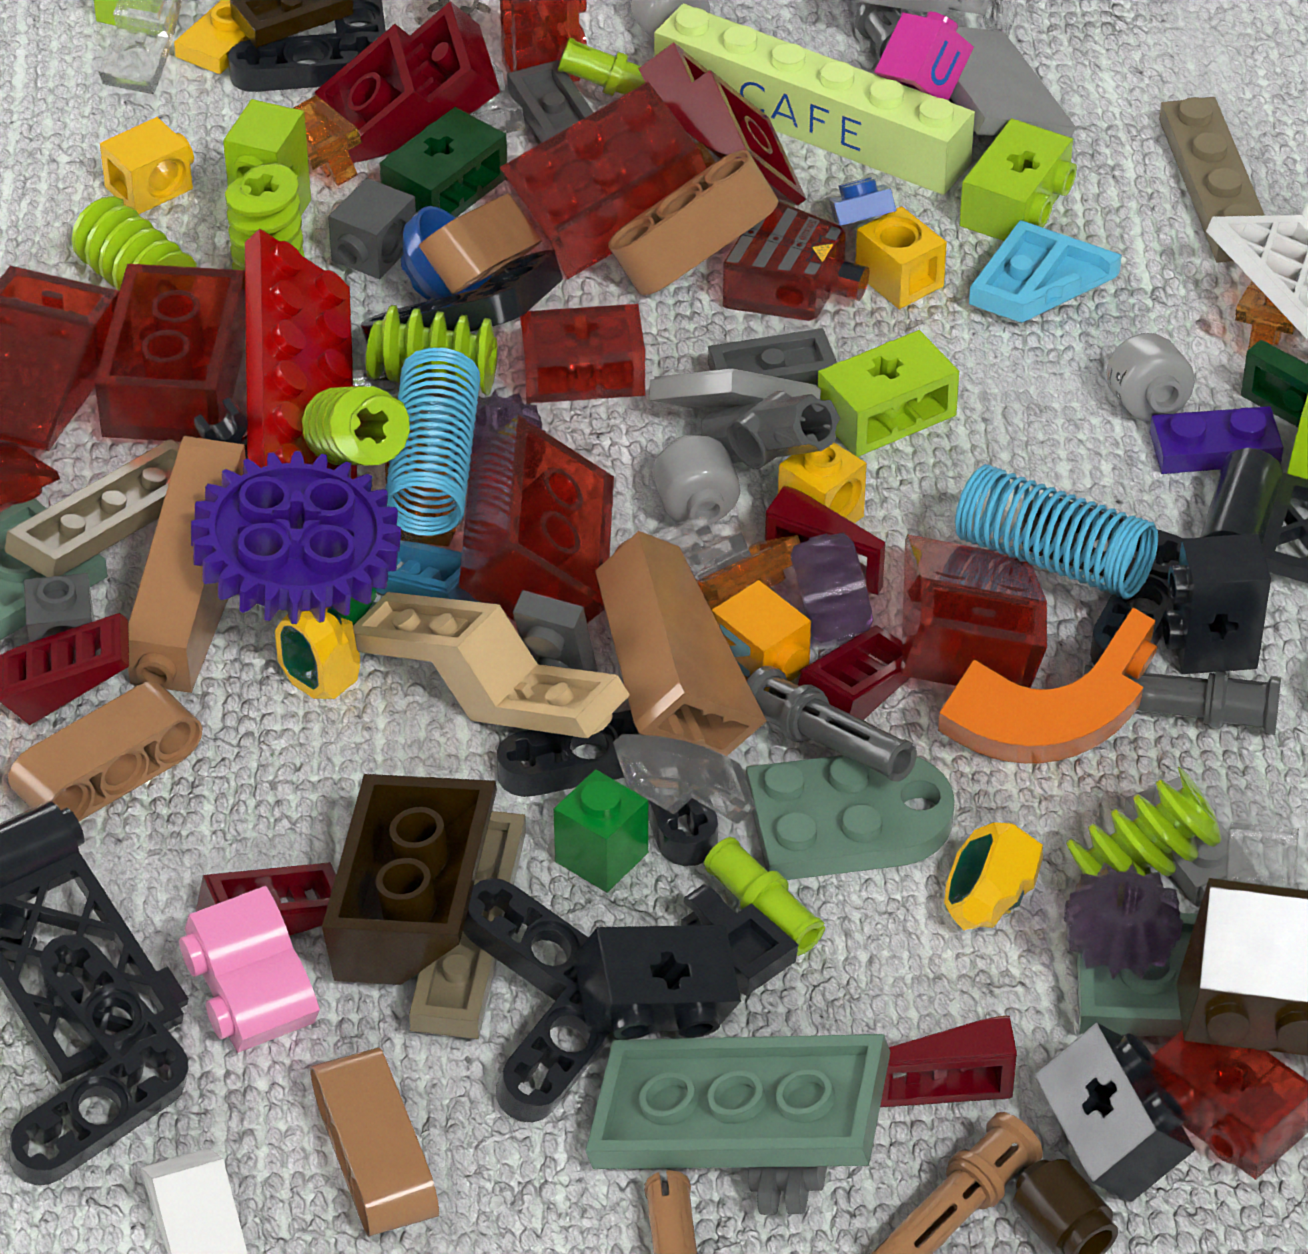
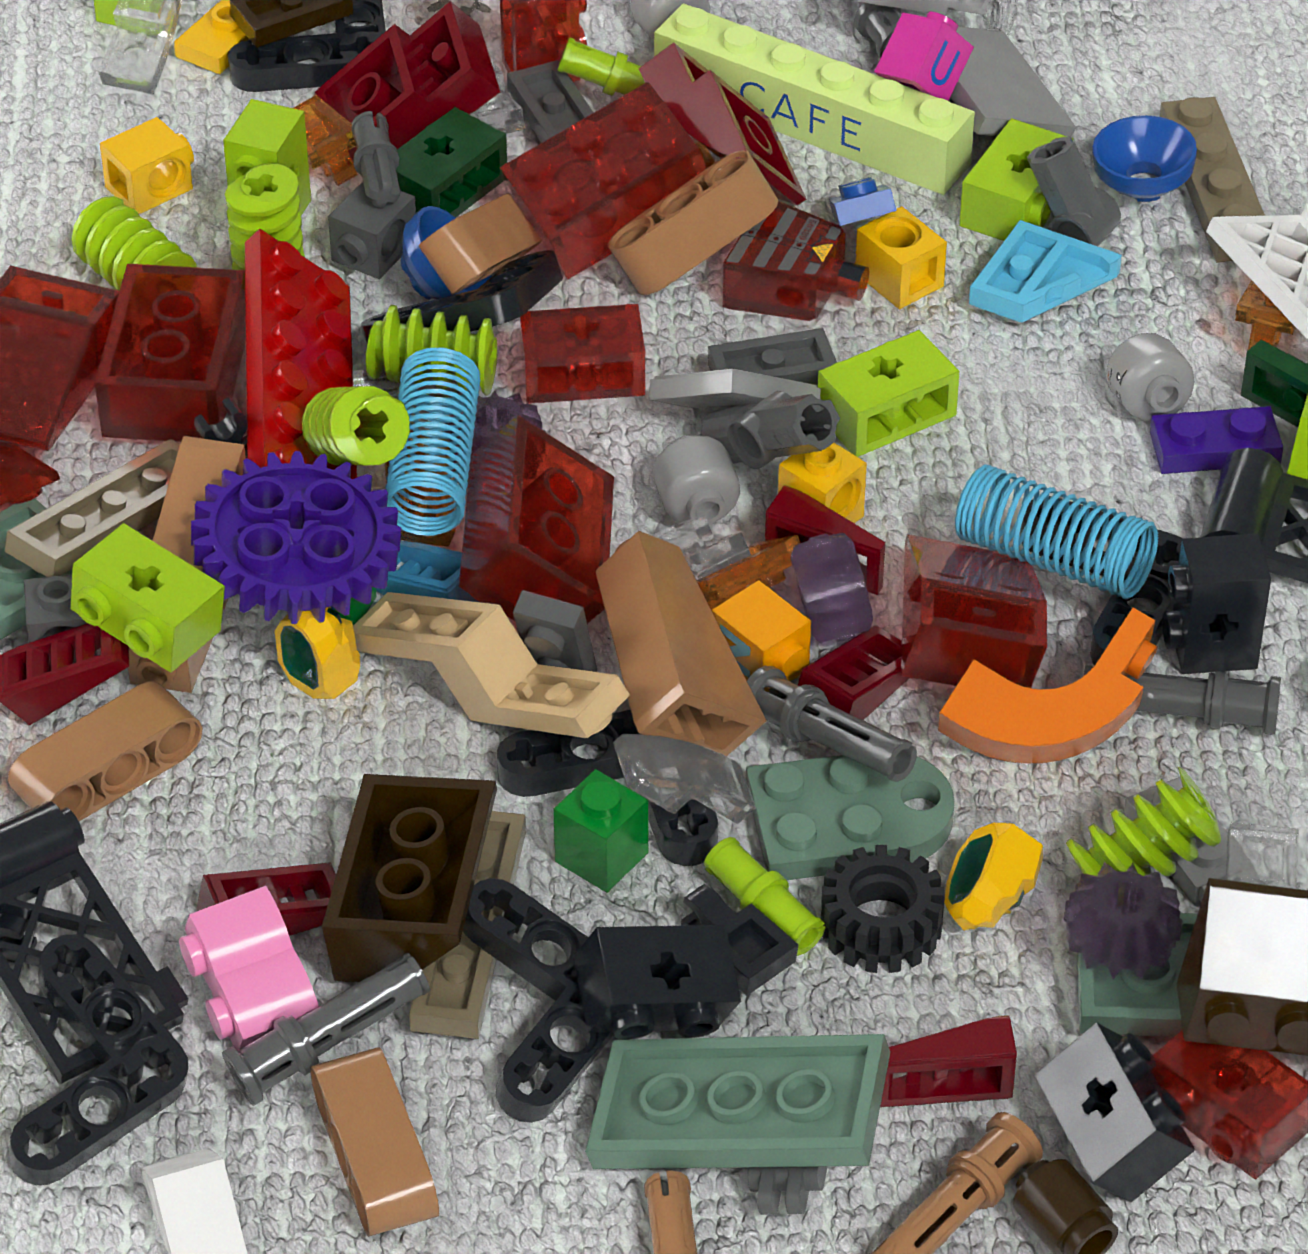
(147, 597): none -> lime brick
(299, 1042): none -> dark grey pin
(376, 158): none -> dark grey axle
(877, 937): none -> black tyre
(1075, 202): none -> dark grey piece
(1144, 146): none -> blue piece

